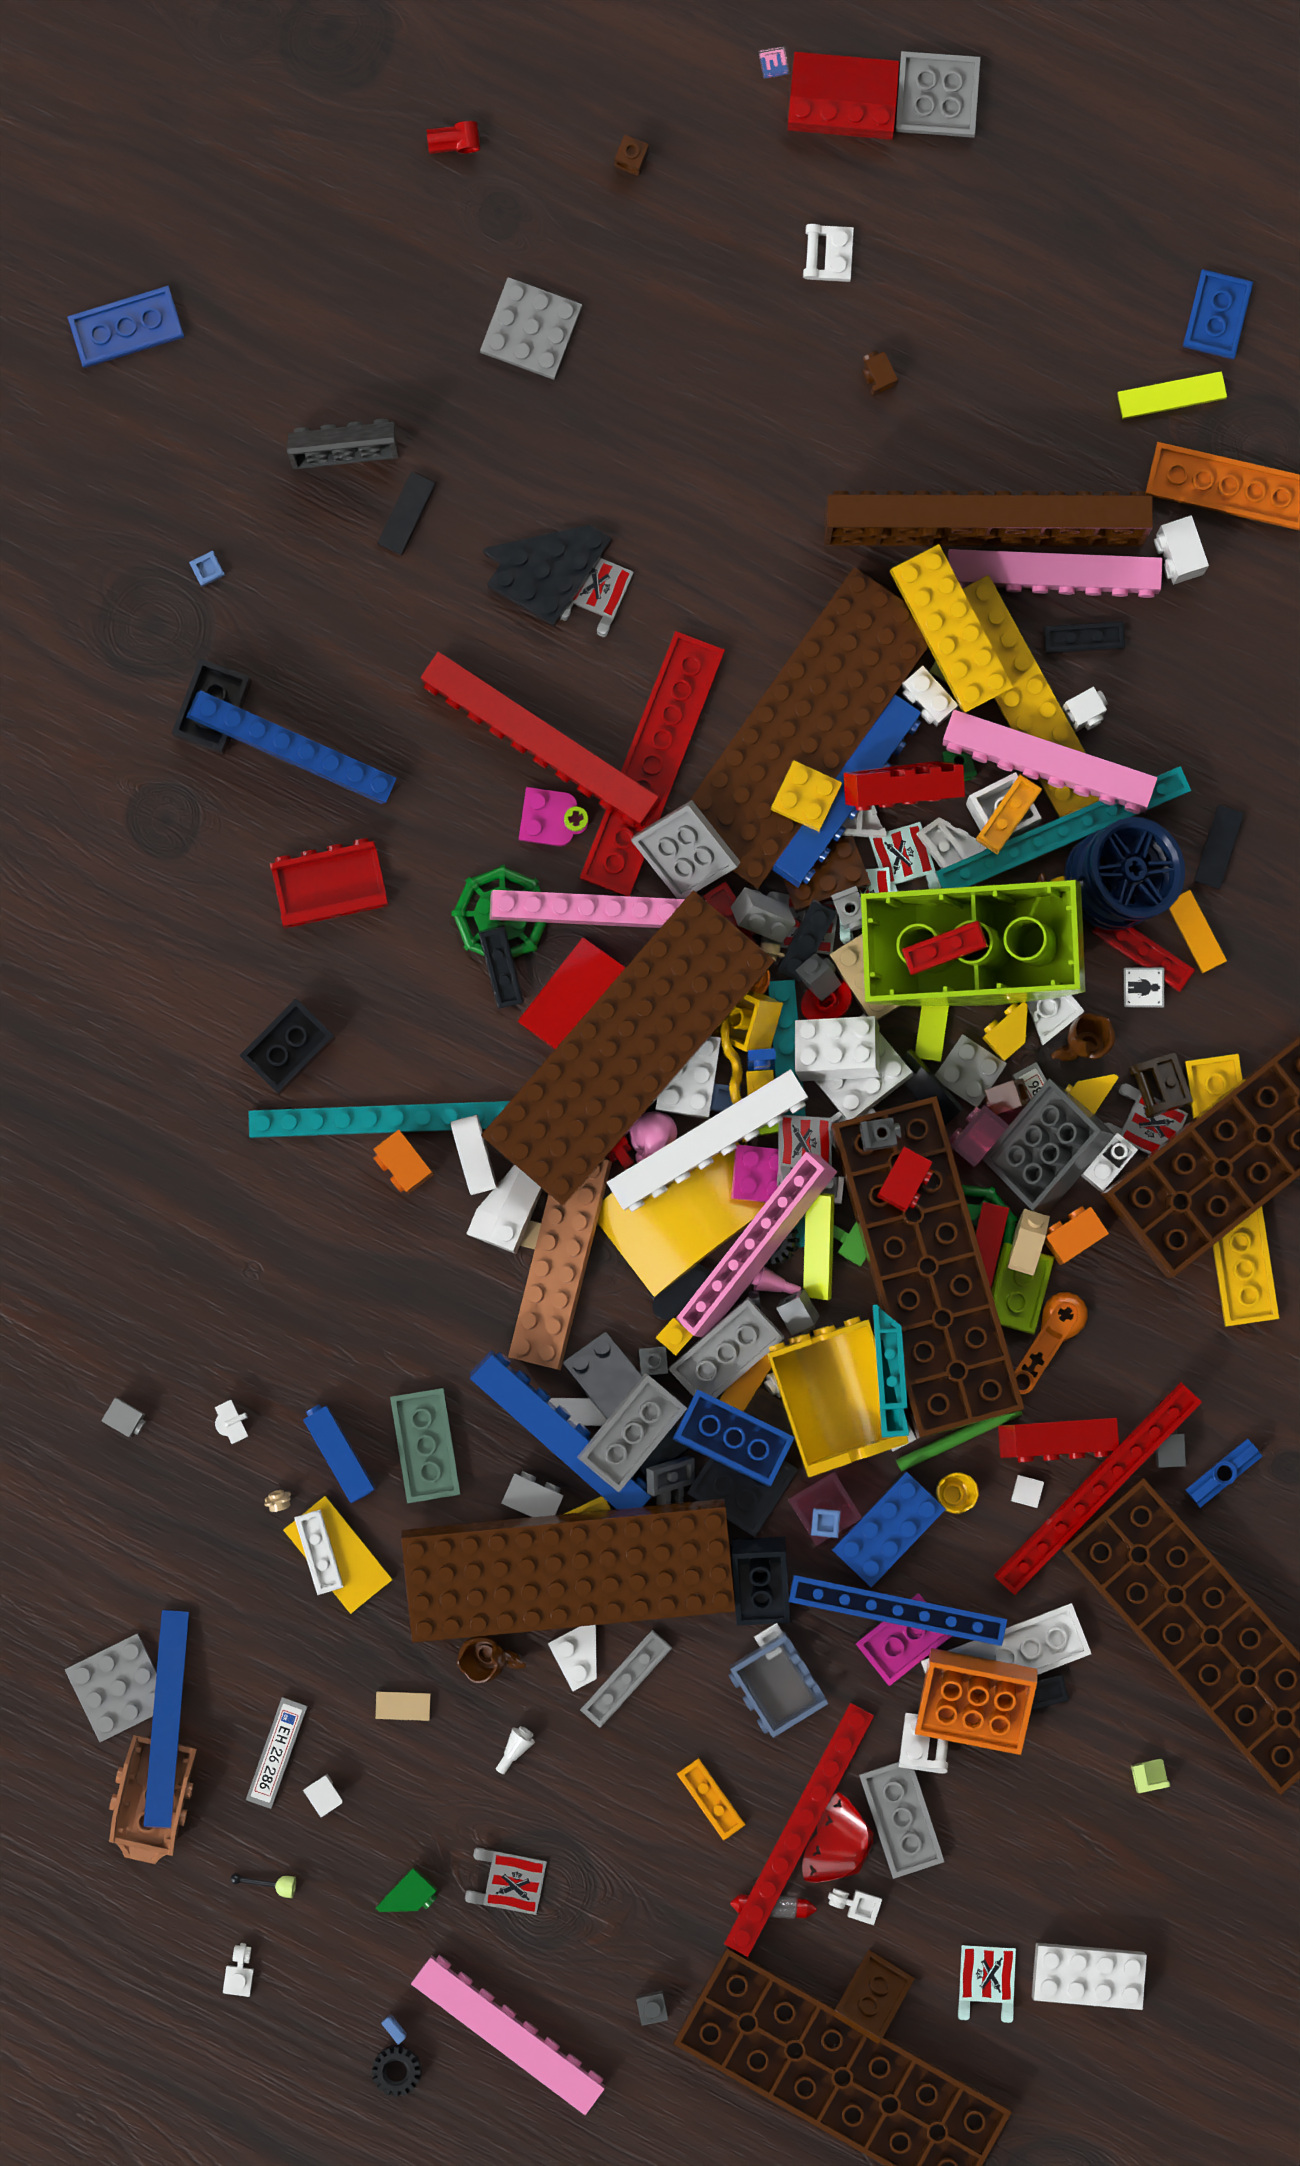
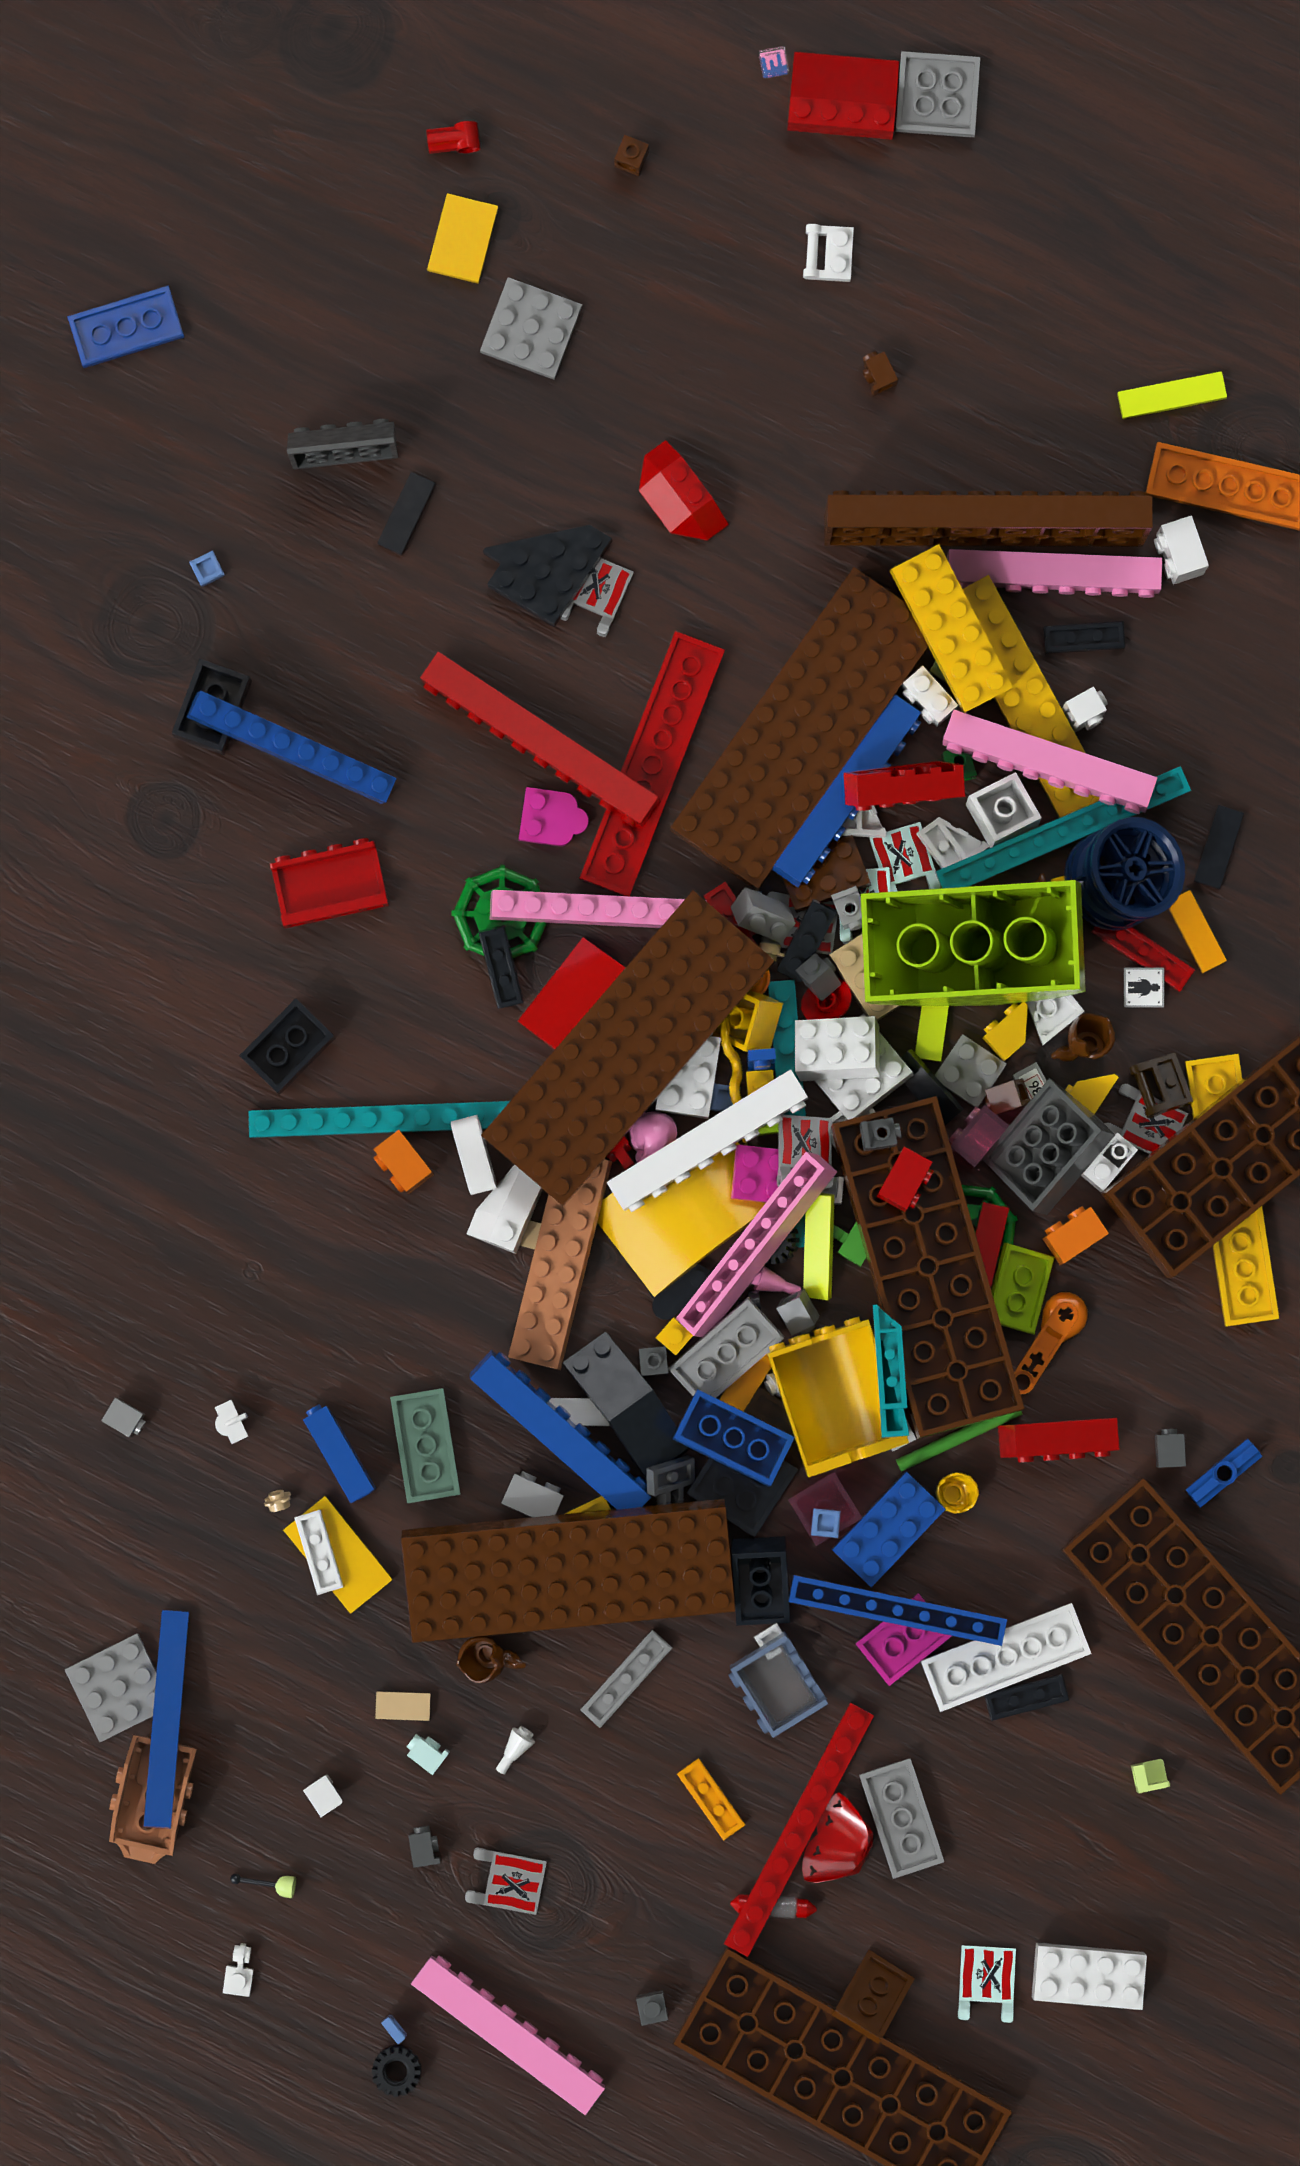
(276, 1752): tile -> none
(409, 1894): green slope -> none
(423, 1847): none -> dark grey brick
(426, 1753): none -> light aqua brick
(462, 238): none -> yellow tile
(577, 1655): white wing -> none
(582, 823): lime bush -> none
(632, 1432): light grey plate -> none
(679, 495): none -> red wedge
(685, 850): light grey plate -> none
(806, 796): yellow plate -> none
(862, 1906): white plate -> none
(915, 1749): white plate -> none
(945, 947): red tile -> none
(976, 1701): orange slope -> none
(1008, 814): light orange tile -> none
(1027, 1491): white tile -> none
(1028, 1241): tan slope -> none
(1097, 1488): red plate -> none
(1217, 314): blue tile -> none

